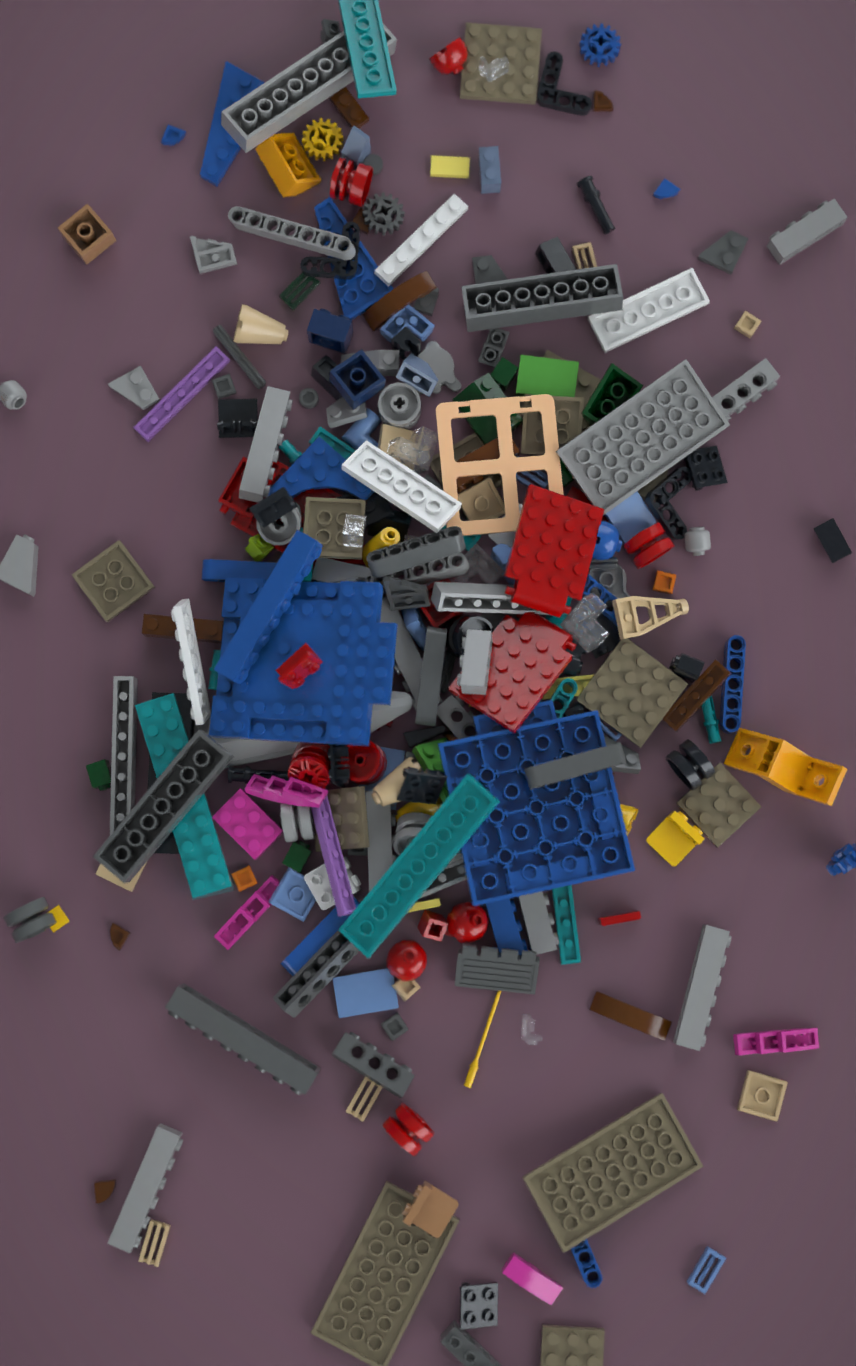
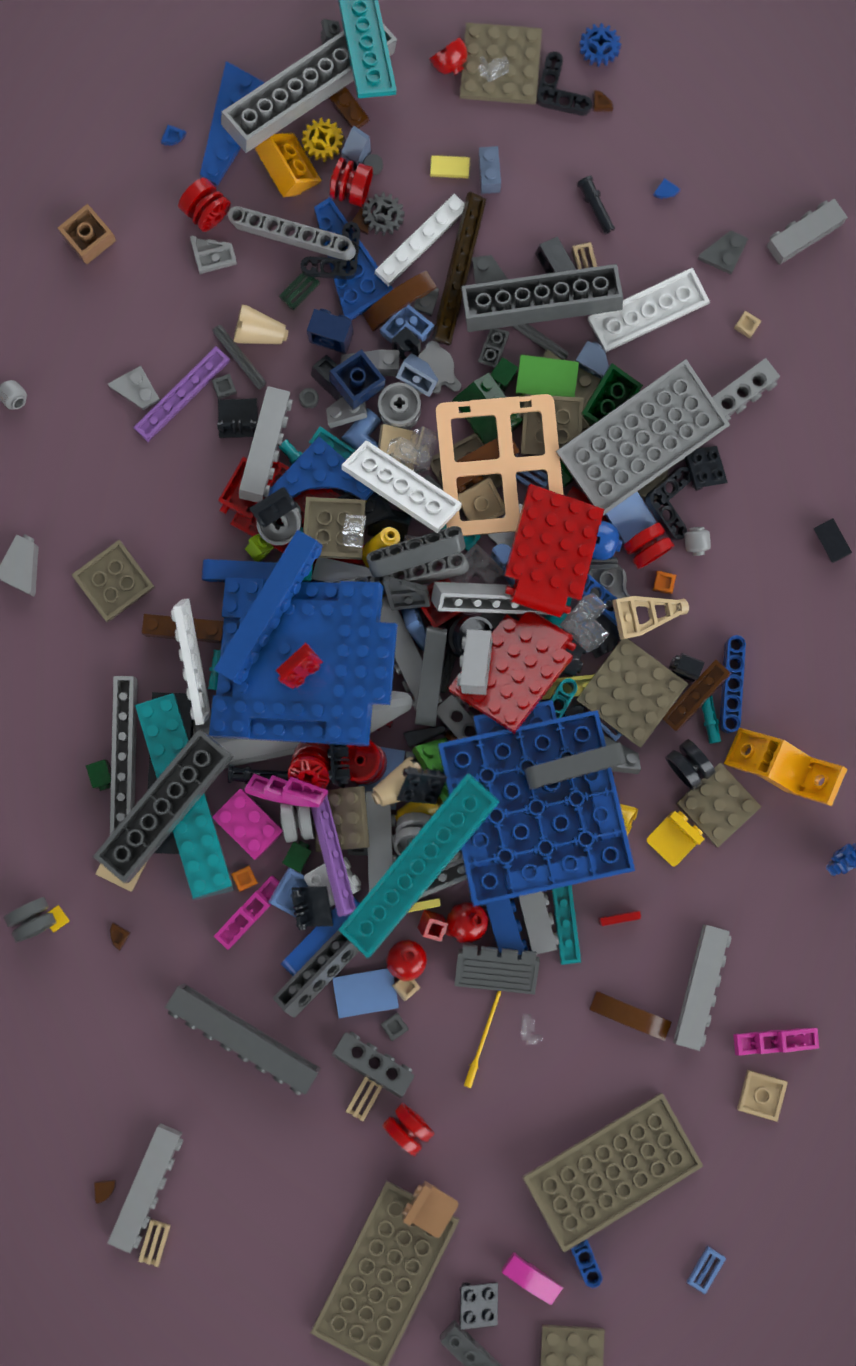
(204, 204): none -> red wheel
(311, 907): none -> black hinge
(459, 268): none -> dark brown tile
(542, 340): none -> dark grey axle
(593, 359): none -> sand blue slope

